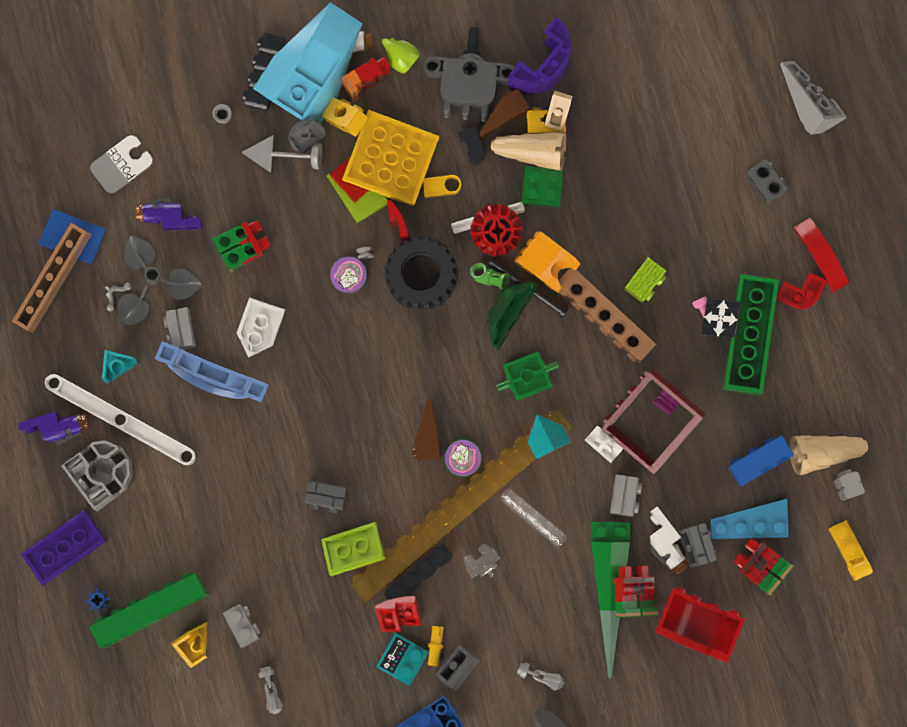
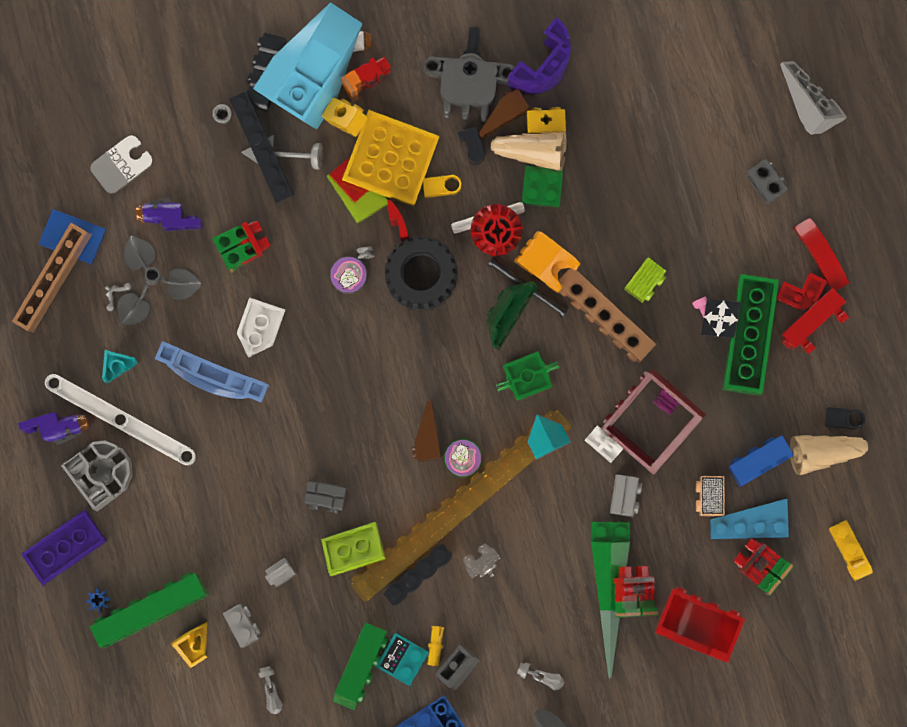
(180, 328): light grey brick -> none
(261, 147): none -> black plate
(279, 573): none -> light grey brick
(305, 134): dark grey tile -> none
(359, 666): none -> green wedge
(398, 612): red slope -> none
(400, 54): lime piece -> none
(490, 276): bright green connector -> none
(533, 517): clear brick -> none
(558, 110): tan slope -> none
(663, 543): white plate -> none
(698, 545): dark grey brick -> none
(710, 496): none -> brick
(812, 319): none -> red brick
(839, 418): none -> black piece
(848, 484): light grey brick -> none

